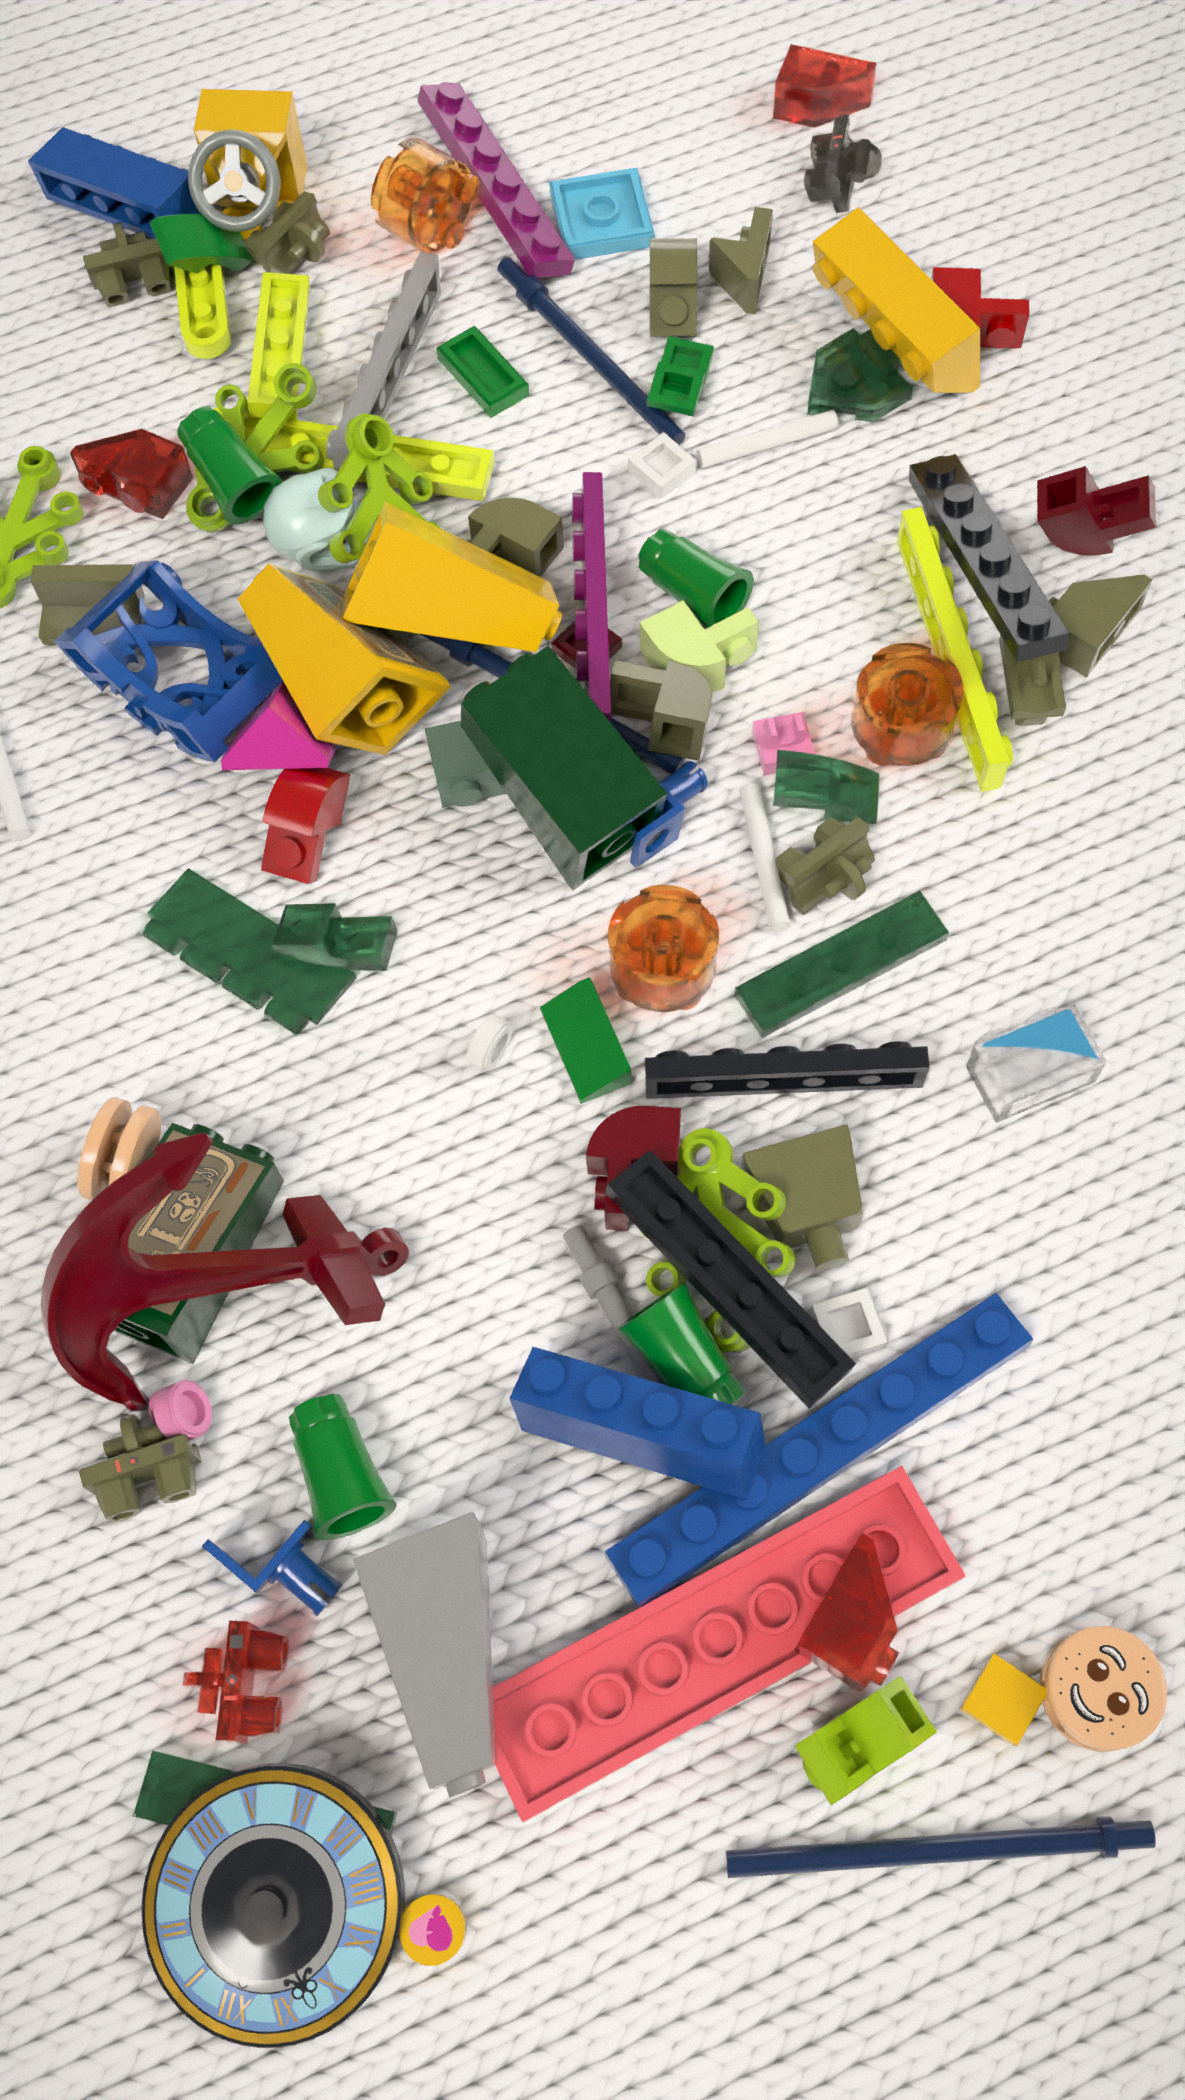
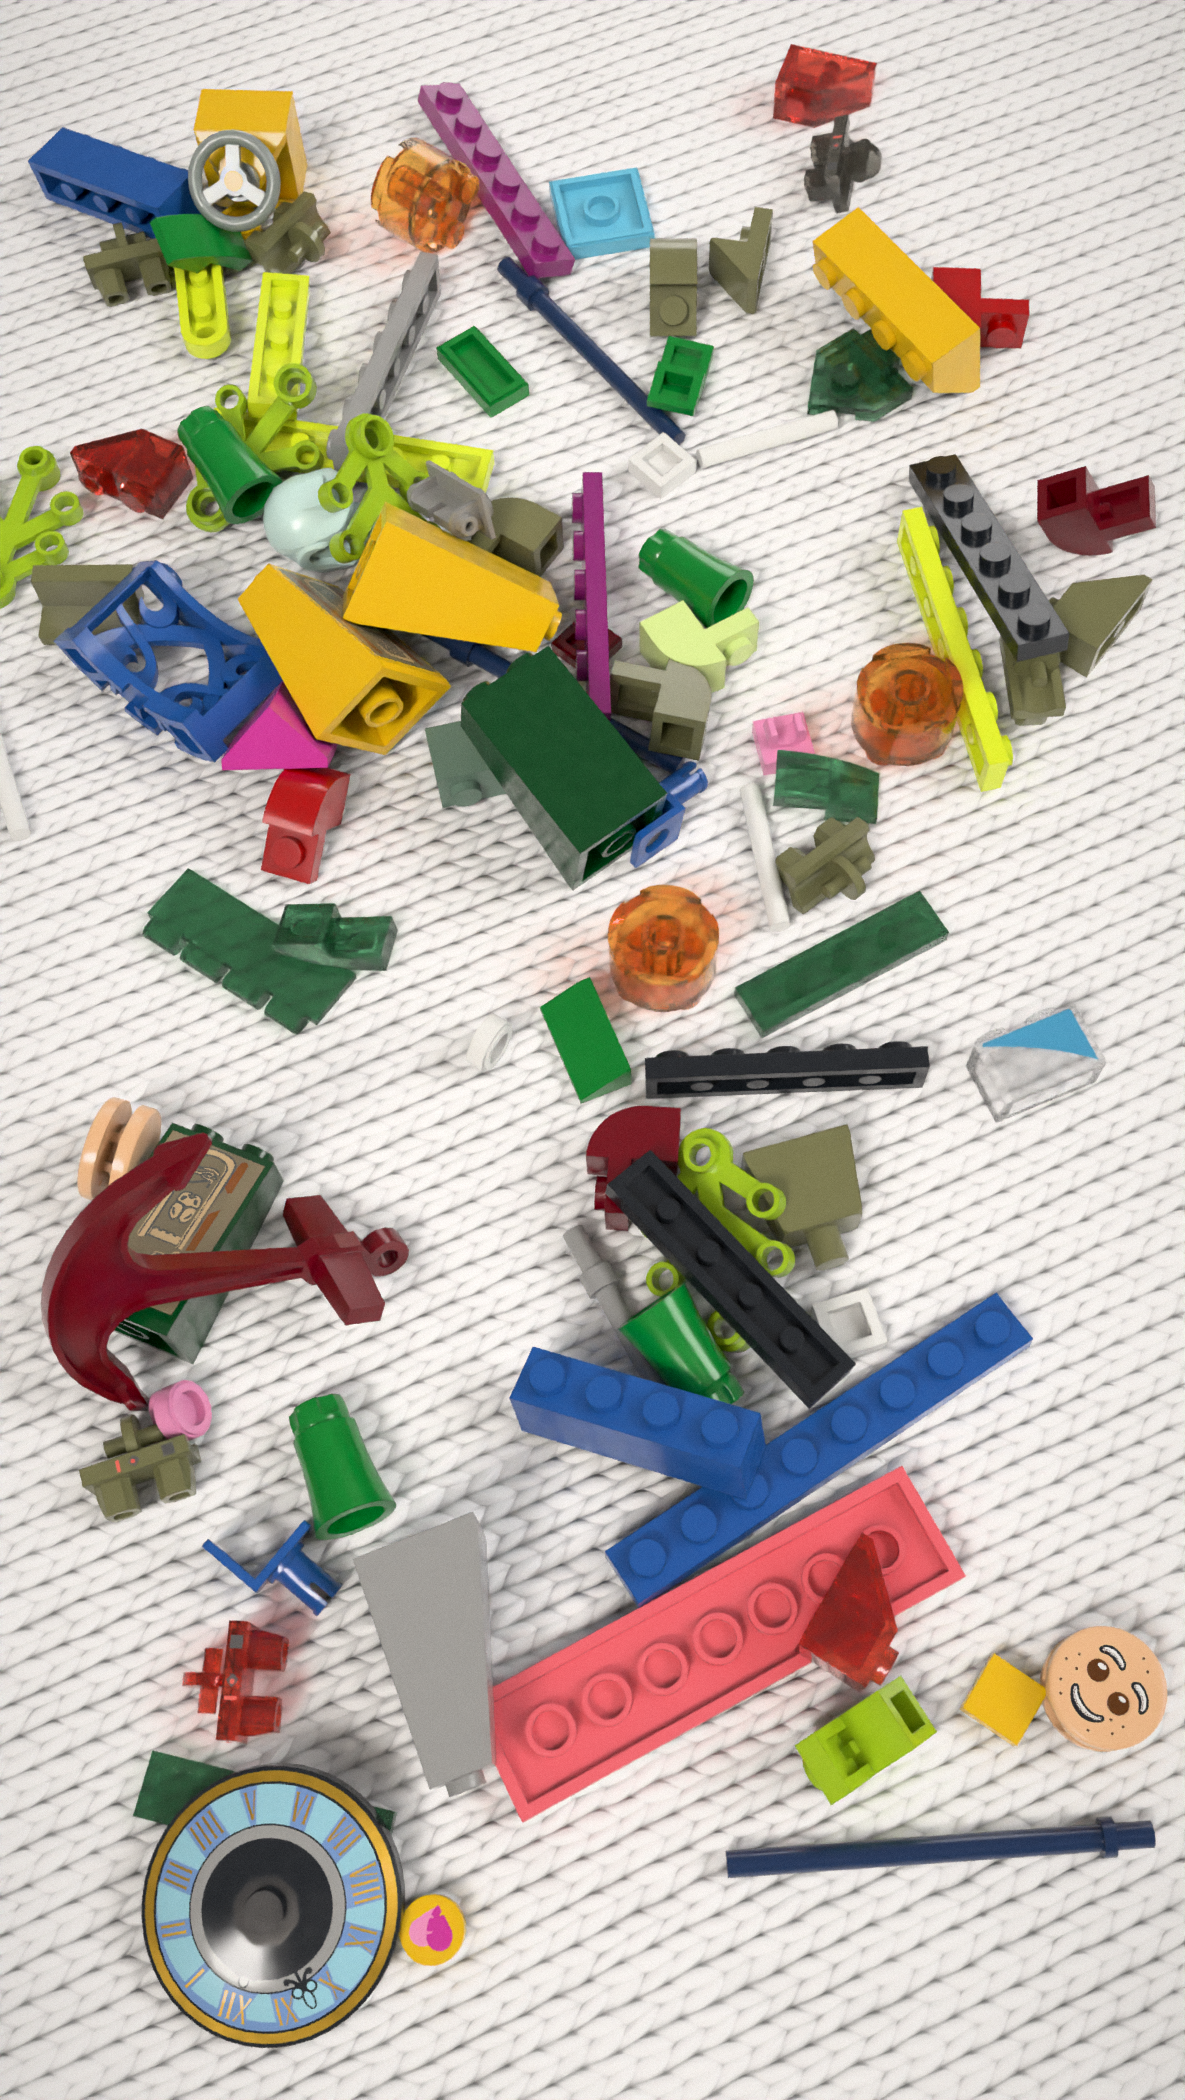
(452, 503): none -> light grey hinge

